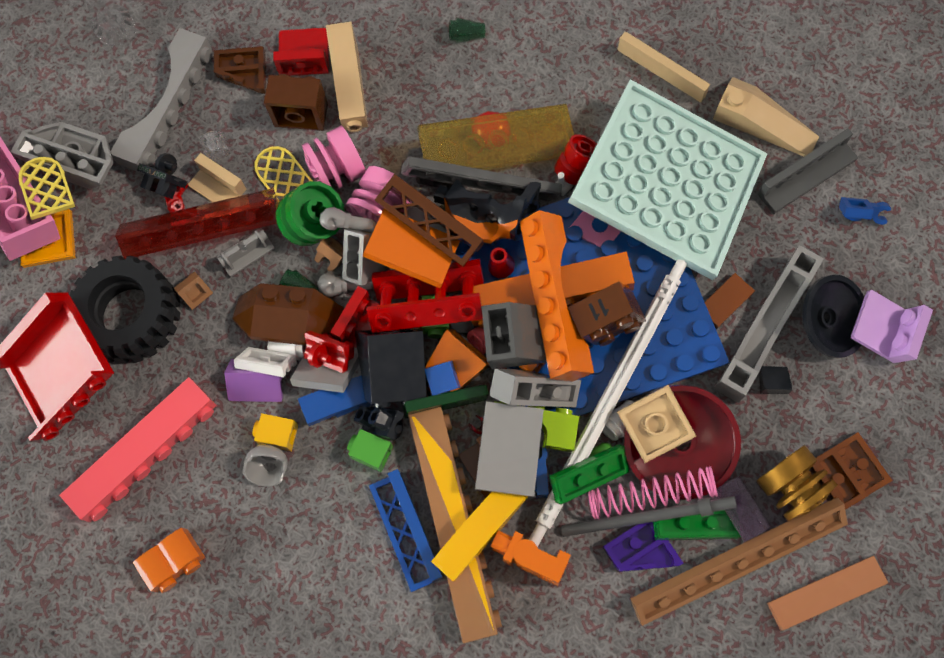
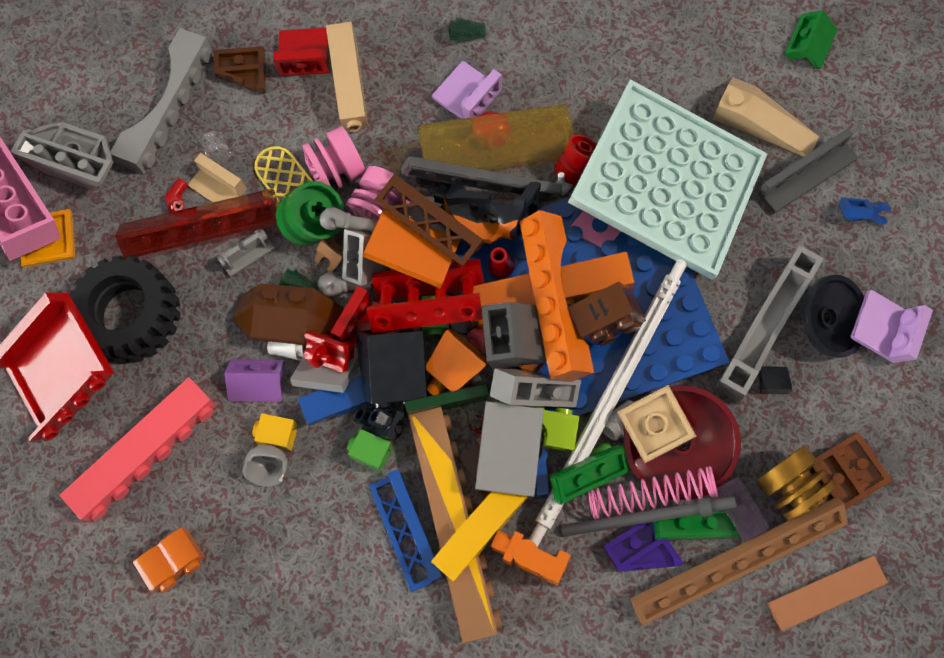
(24, 186): light yellow window -> none
(161, 179): black hips -> none
(193, 290): medium nougat tile -> none
(265, 361): white tile -> none
(296, 102): reddish brown brick -> none
(442, 378): blue tile -> none
(468, 91): none -> lavender bracket
(663, 67): tan tile -> none
(728, 299): dark orange tile -> none
(812, 38): none -> green panel

